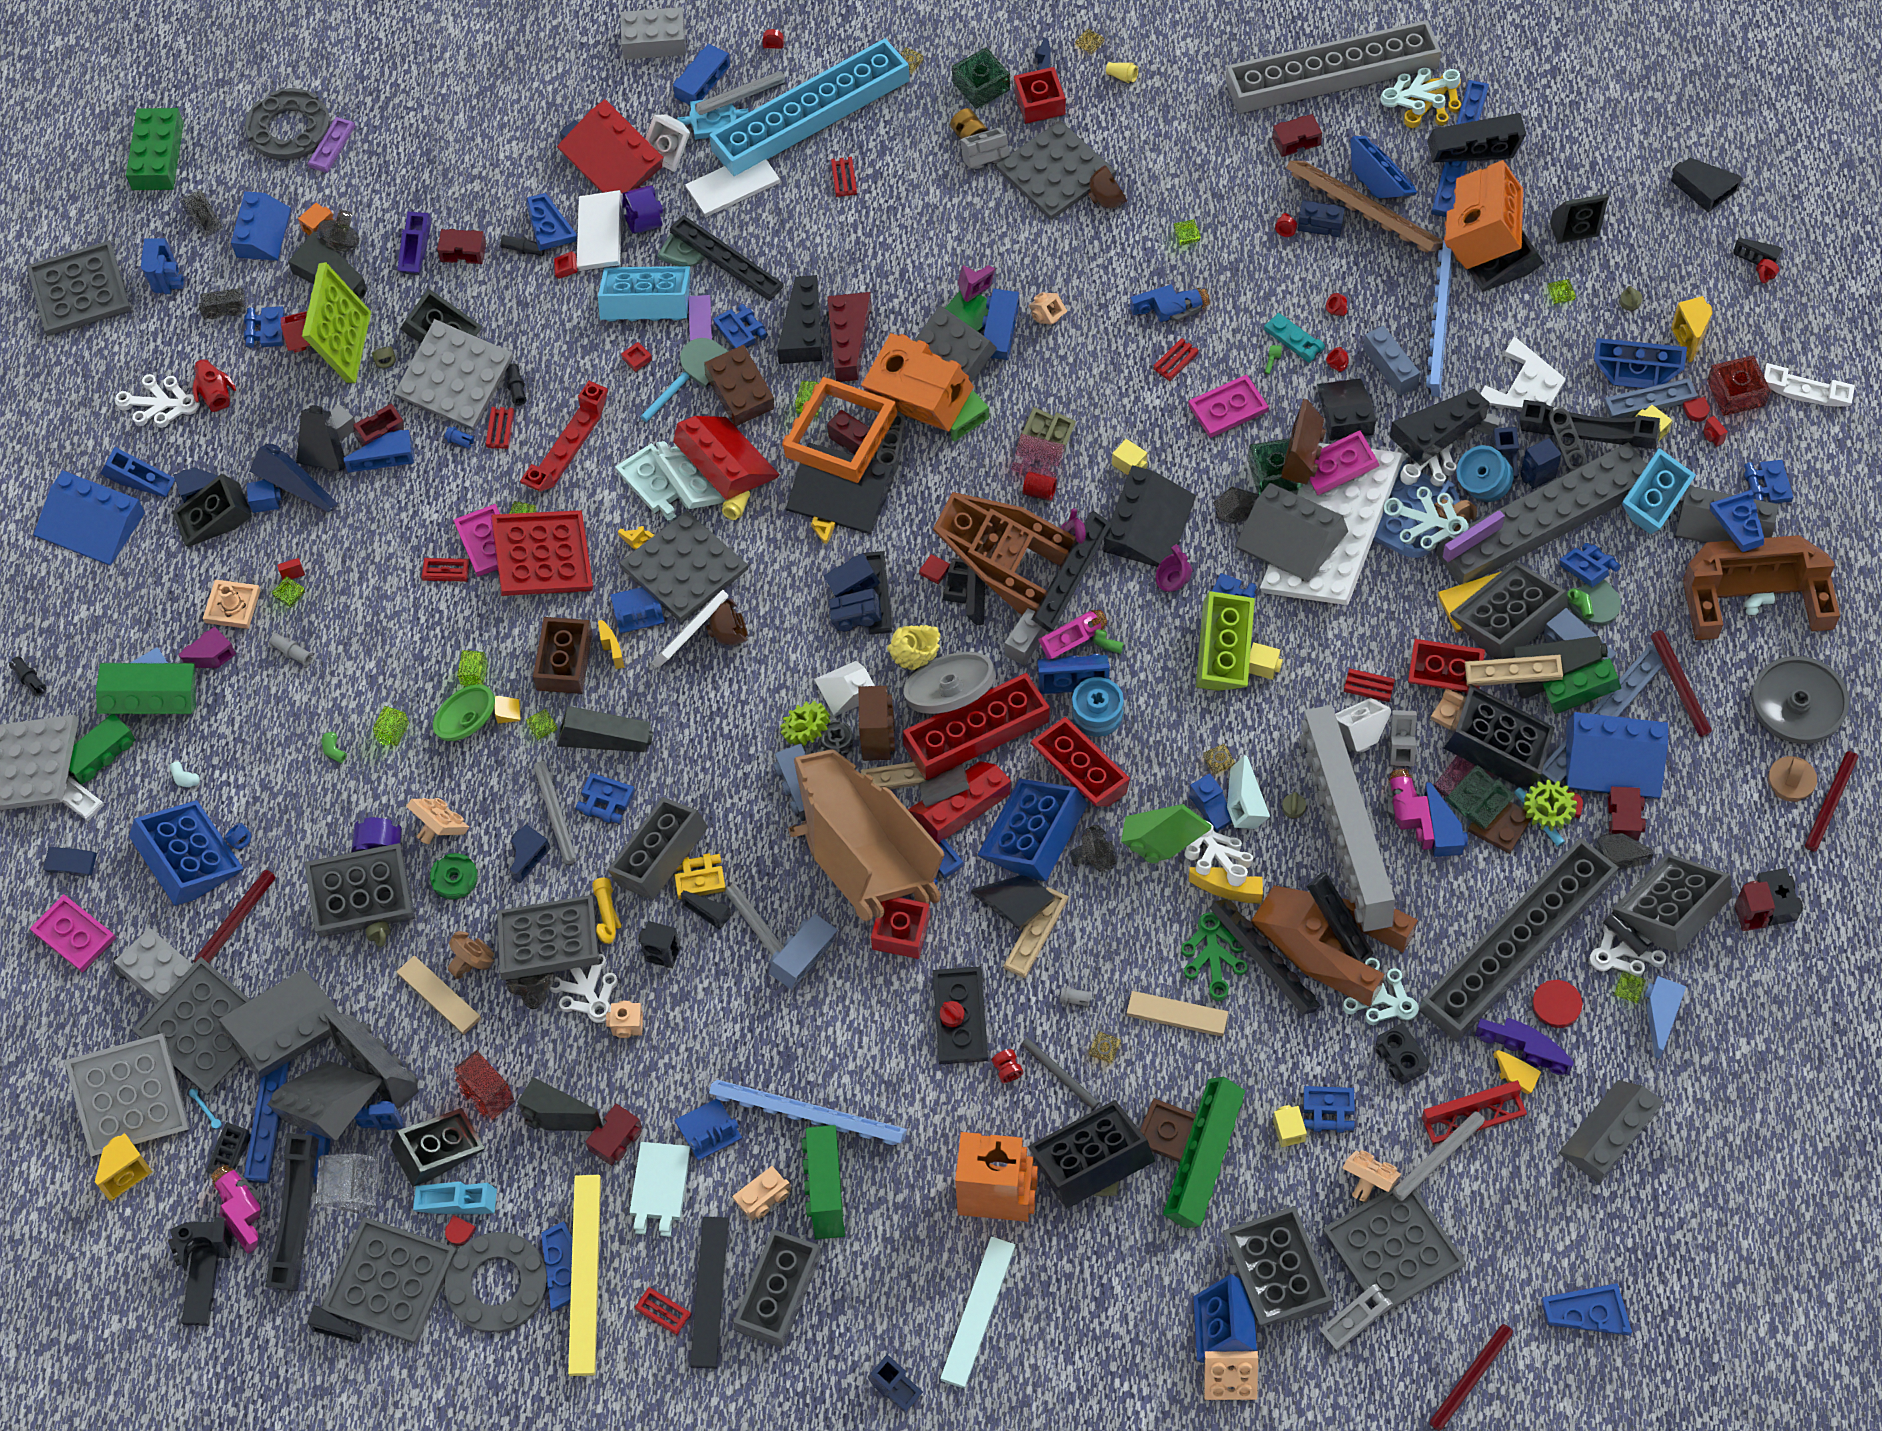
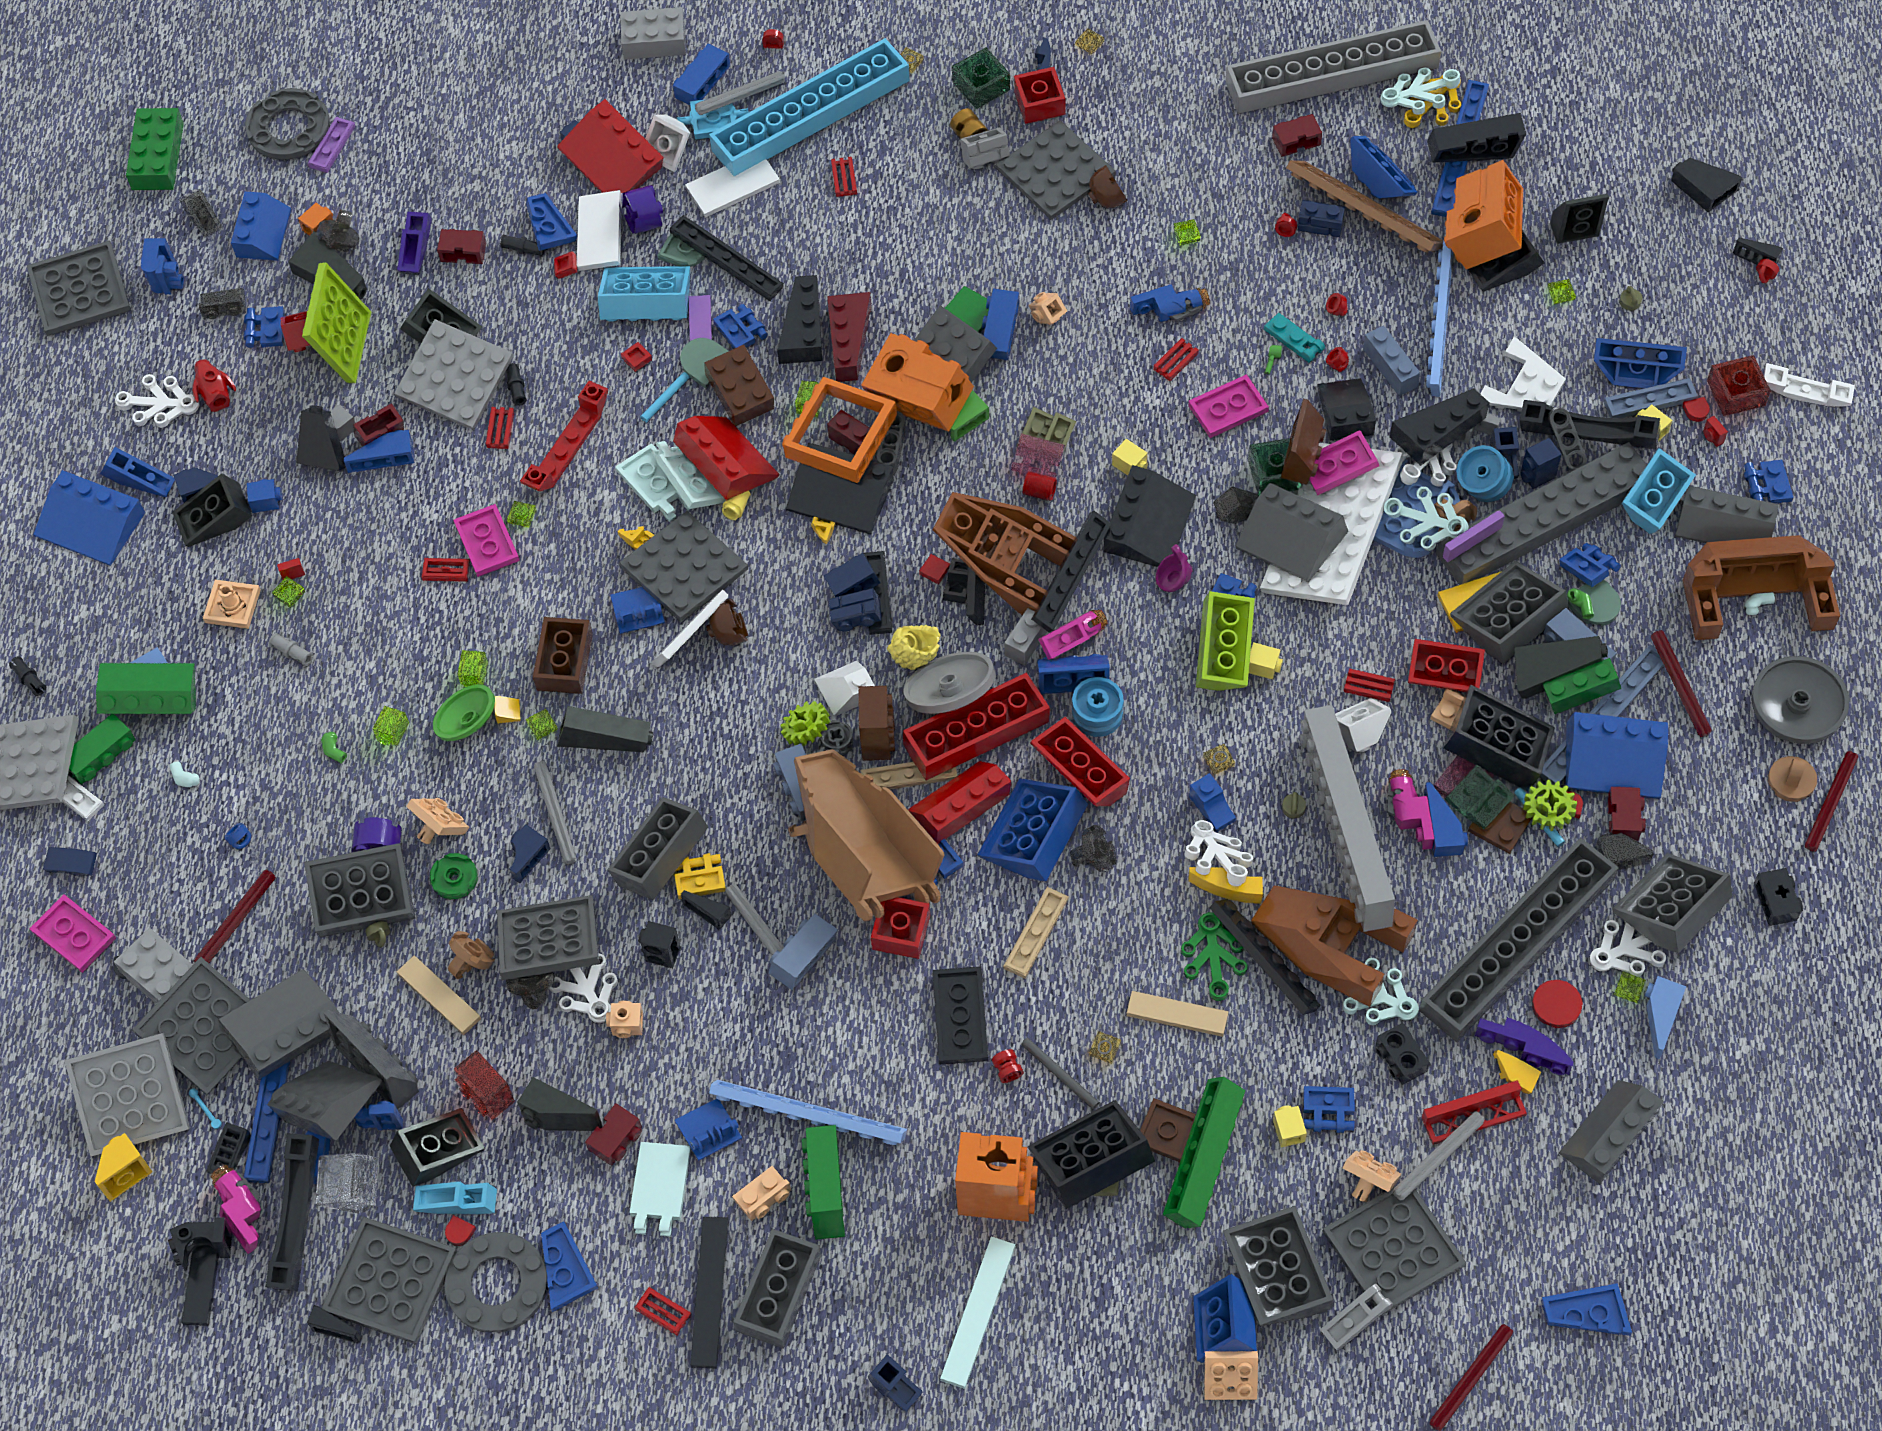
(184, 851): blue slope -> none
(208, 651): magenta slope -> none
(284, 472): dark blue wedge -> none
(384, 353): olive tile -> none
(454, 435): blue pin -> none
(541, 553): red plate -> none
(584, 1276): light yellow tile -> none
(602, 890): yellow plant -> none
(606, 791): blue plate -> none
(610, 642): yellow slope -> none
(944, 786): dark grey tile -> none
(952, 1014): red tile -> none
(974, 283): magenta slope -> none
(1015, 899): black slope -> none
(1075, 527): magenta plant -> none
(1075, 996): light grey pin -> none
(1107, 644): bright green arm -> none
(1123, 71): light yellow cone -> none
(1162, 832): bright green slope -> none
(1244, 797): light aqua slope -> none
(1339, 918): black tile -> none
(1402, 738): light grey brick -> none
(1513, 670): tan tile -> none
(1626, 934): black pin -> none
(1691, 324): yellow slope -> none
(1740, 520): blue wing -> none
(1754, 905): dark red brick -> none

